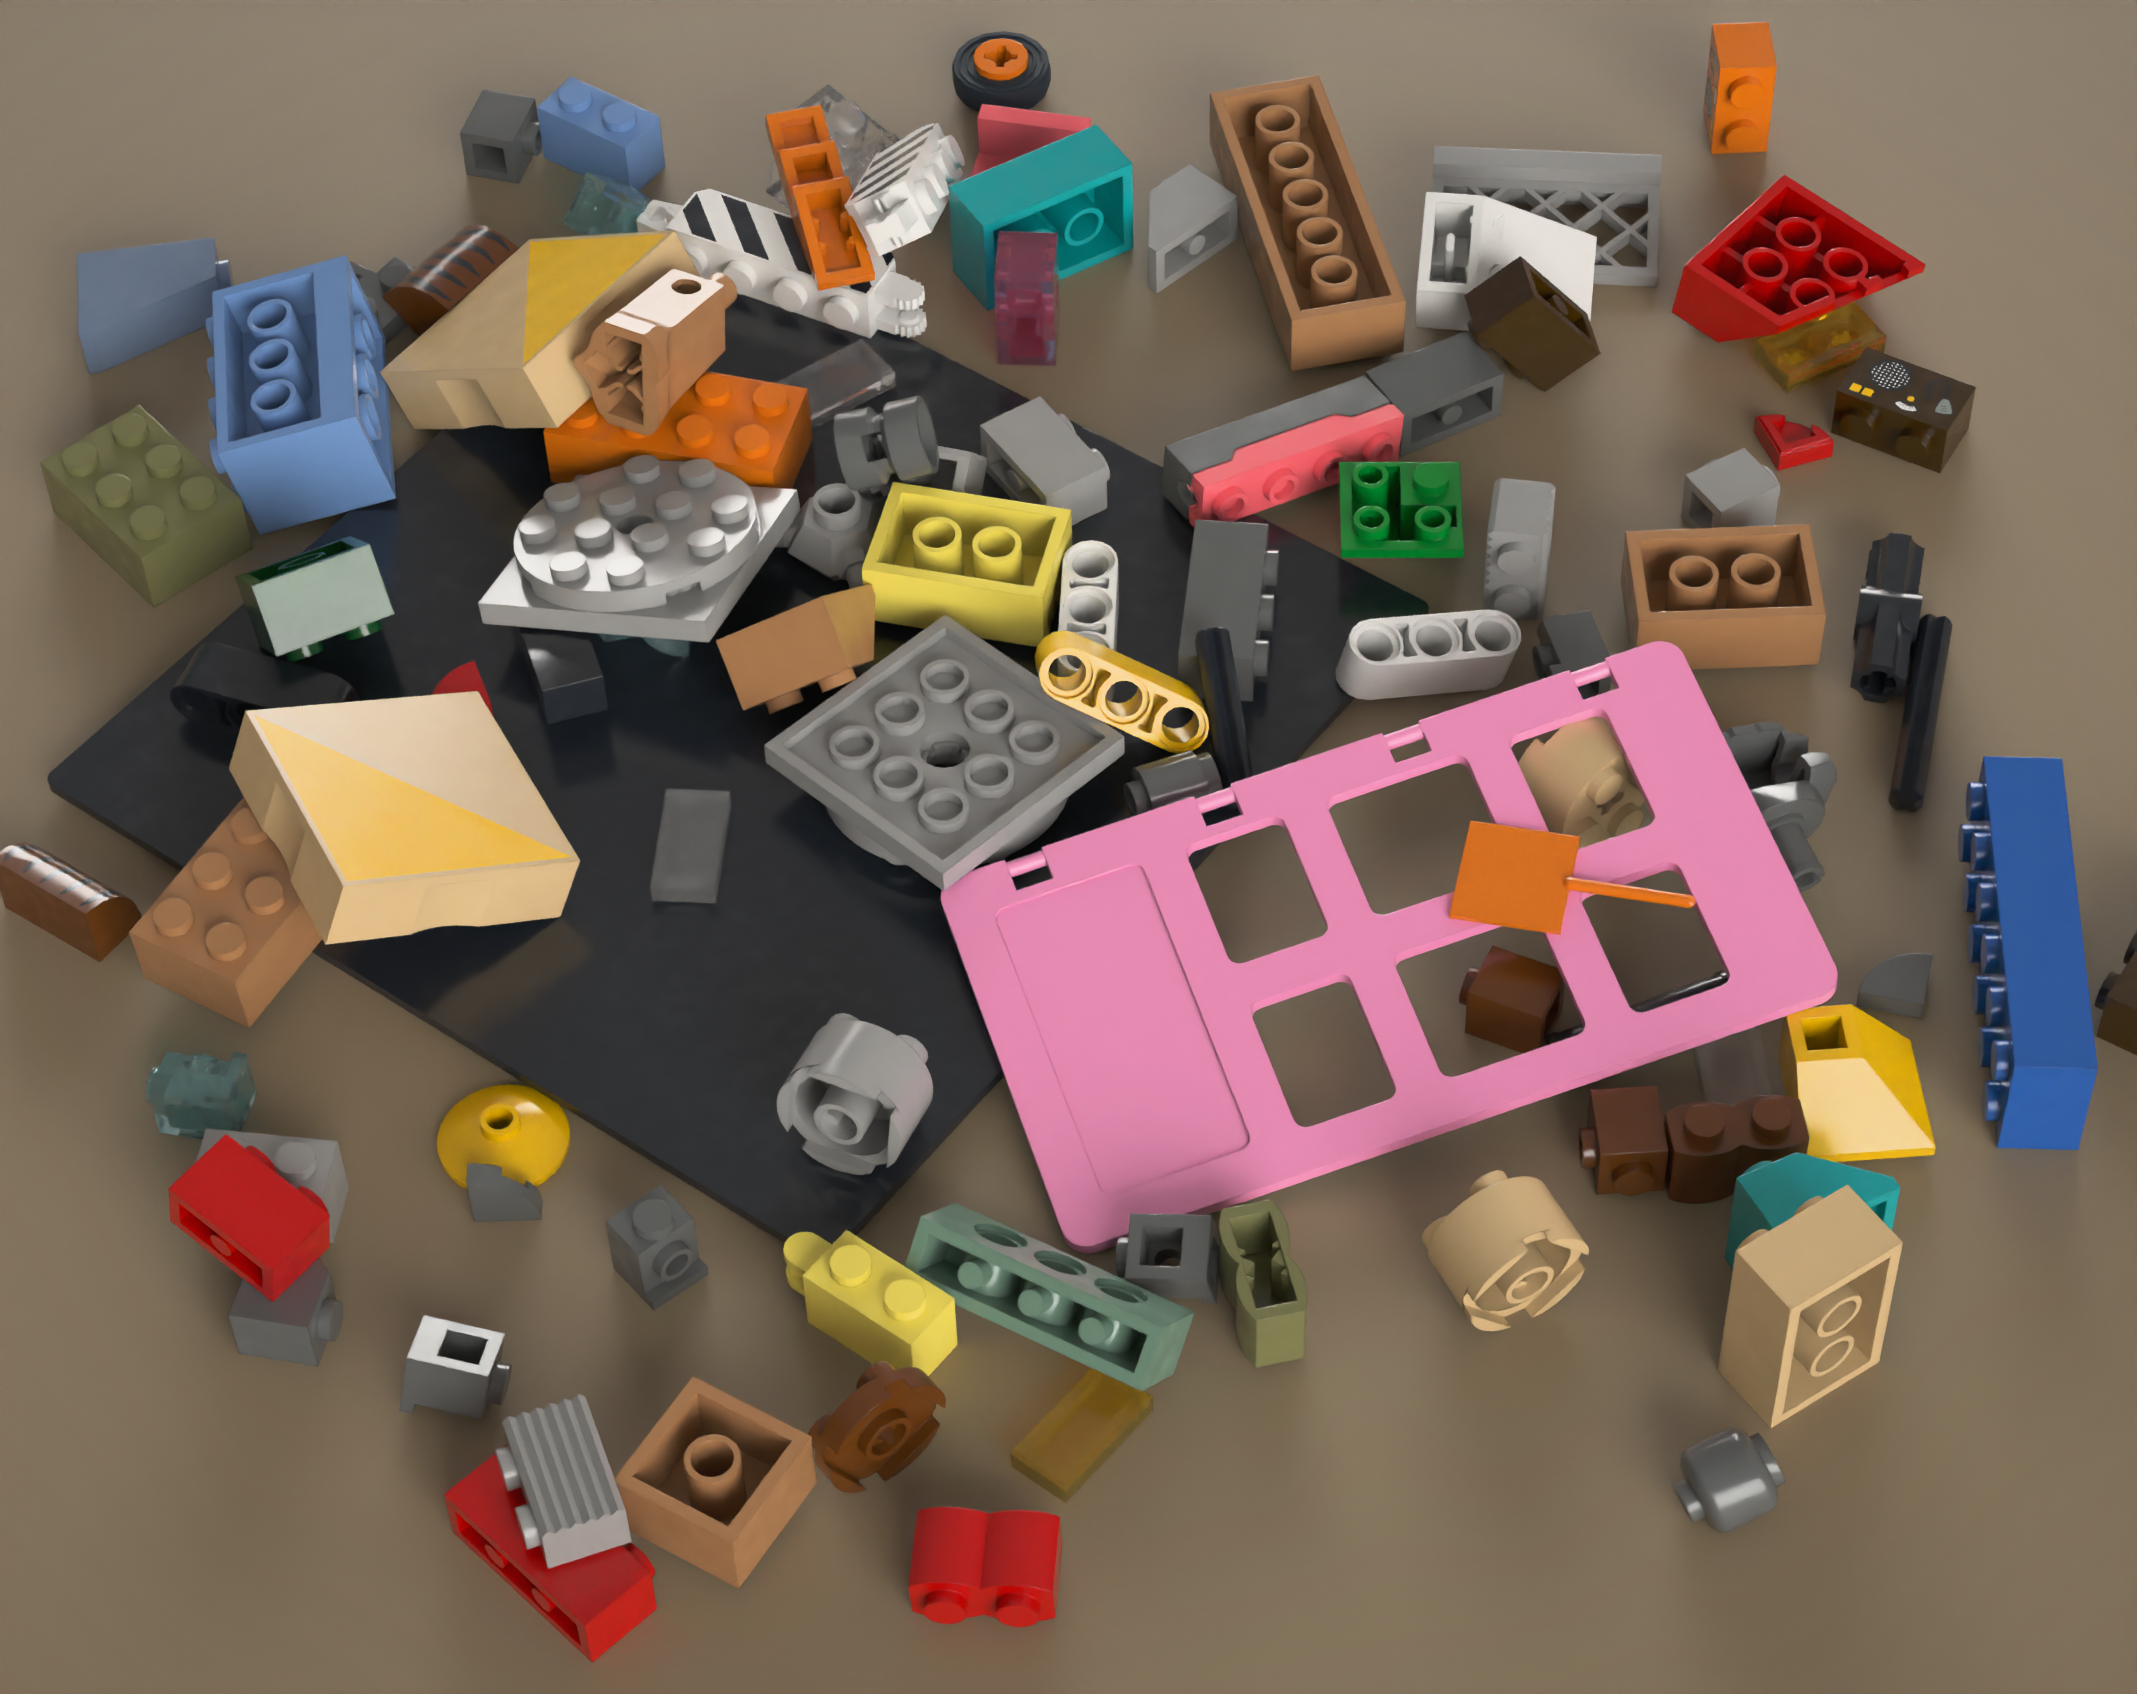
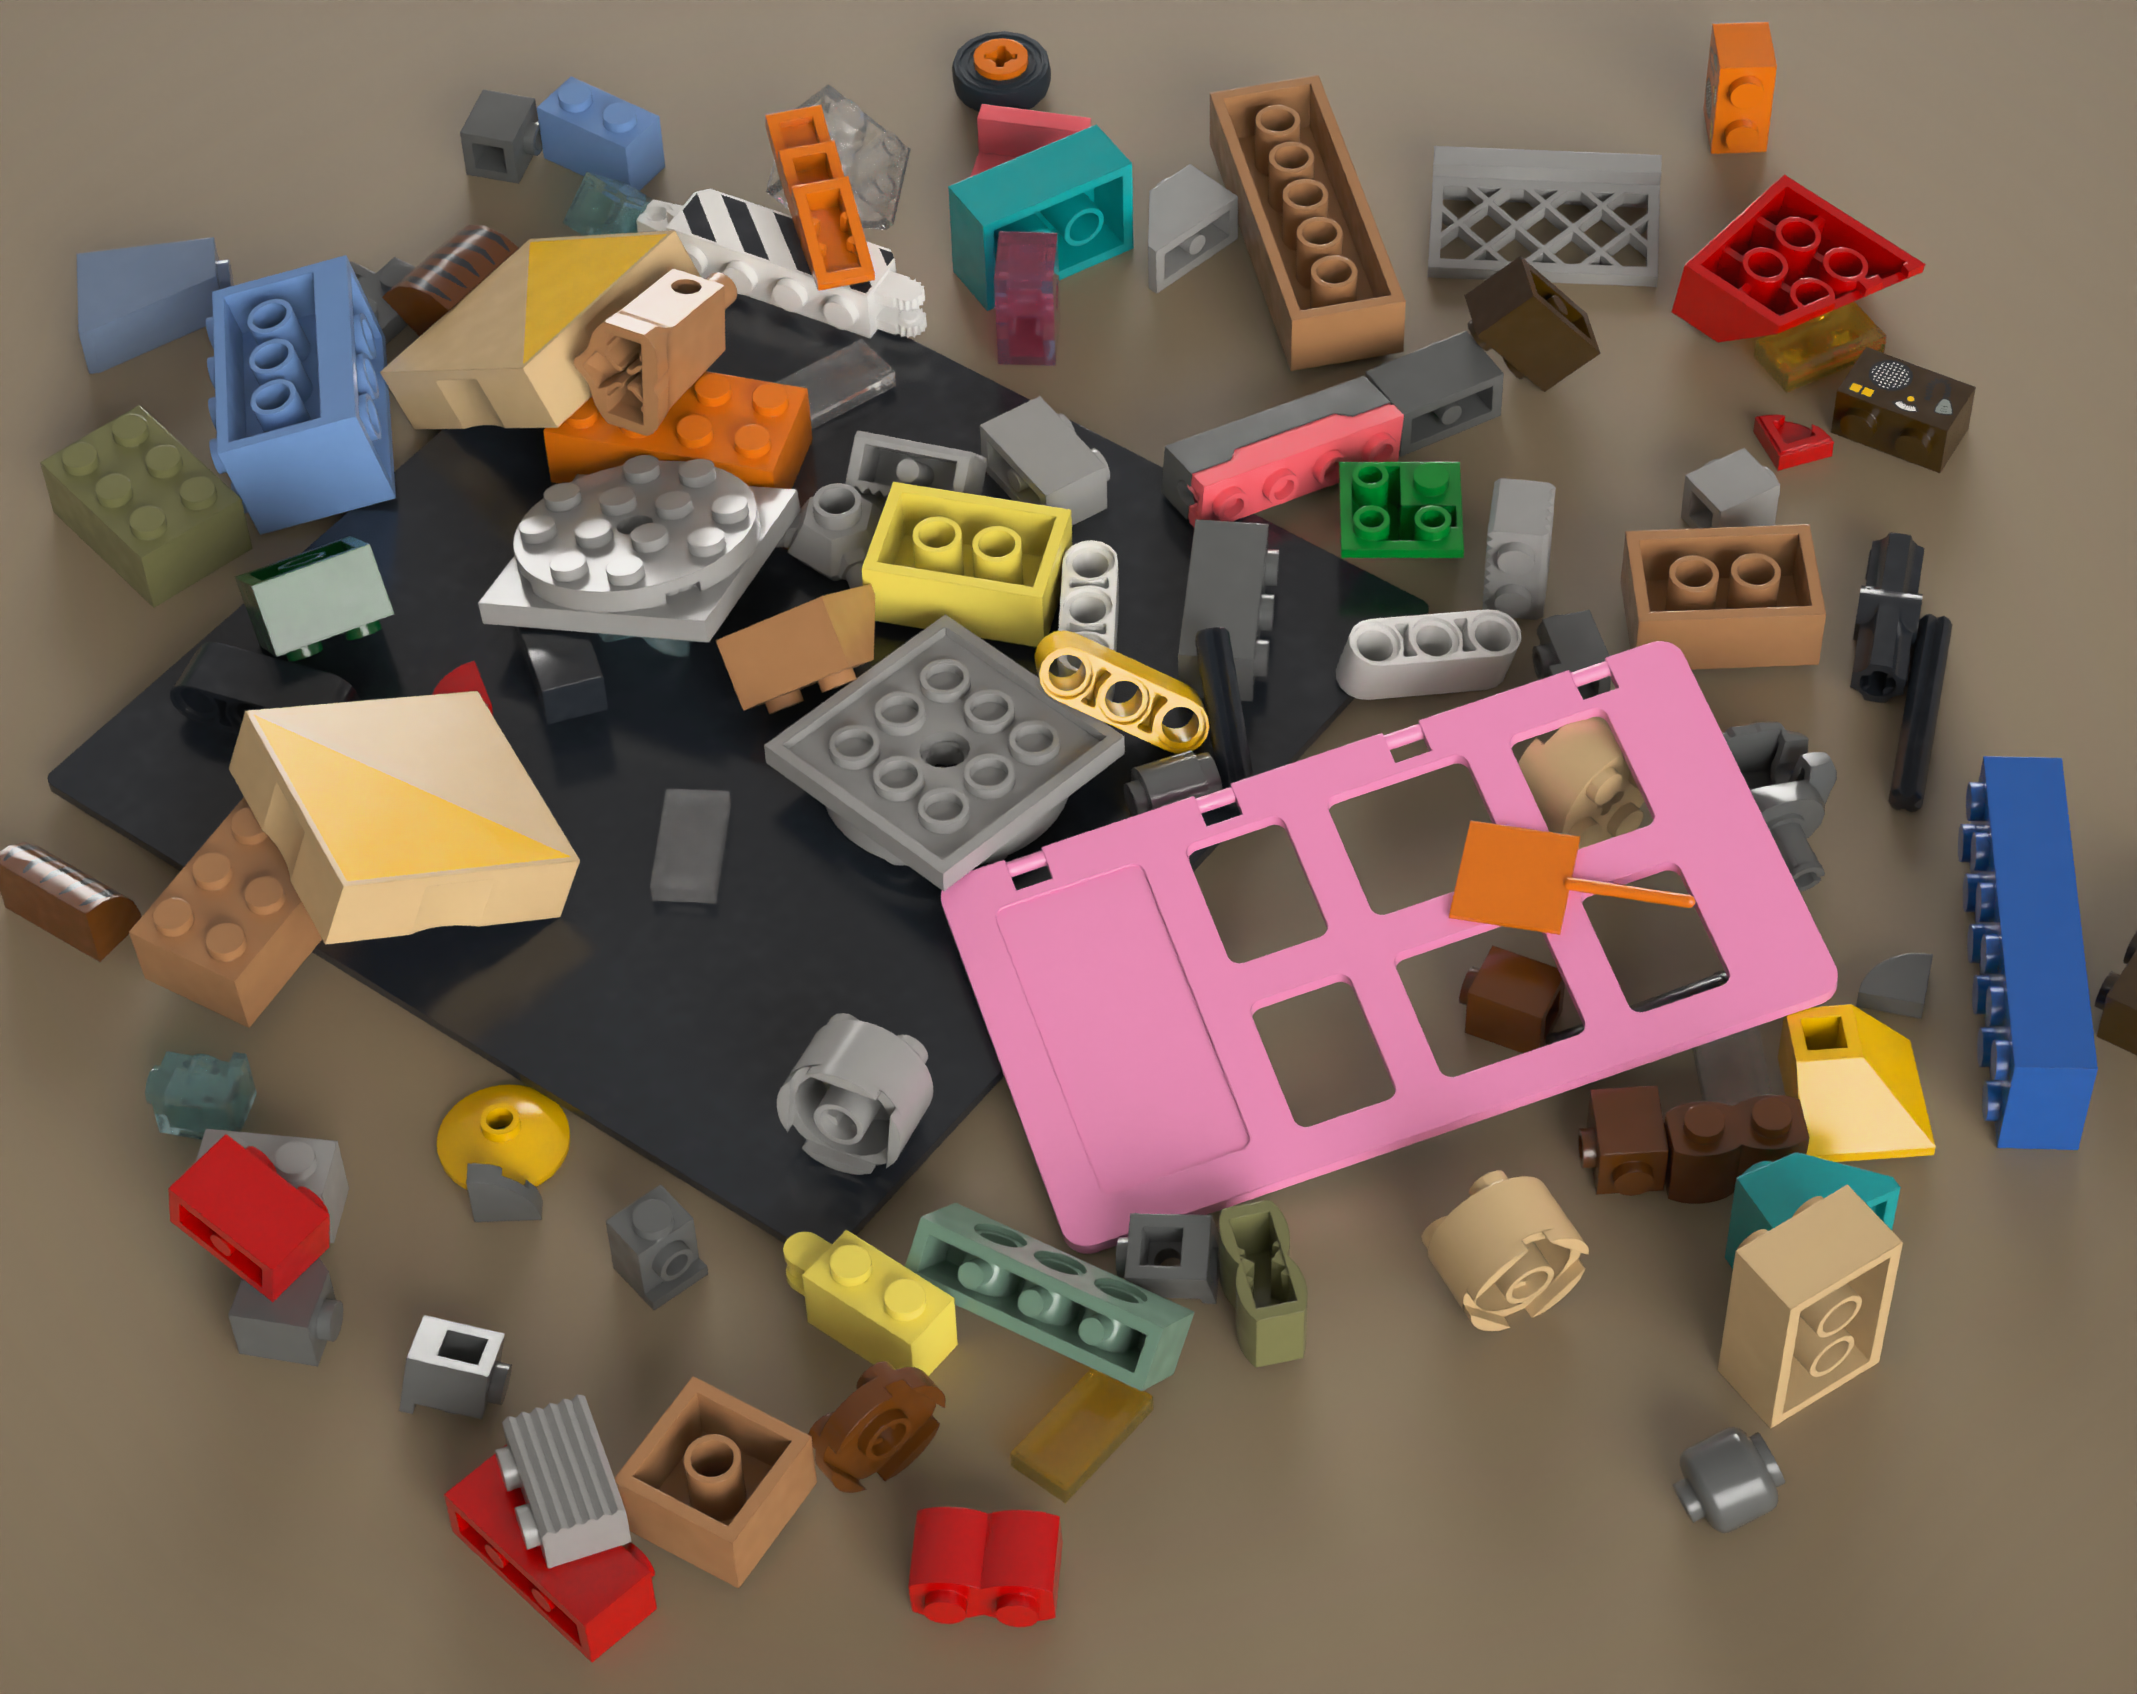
(905, 189): white hinge -> none
(906, 438): dark grey wheel -> none
(1476, 237): white slope -> none

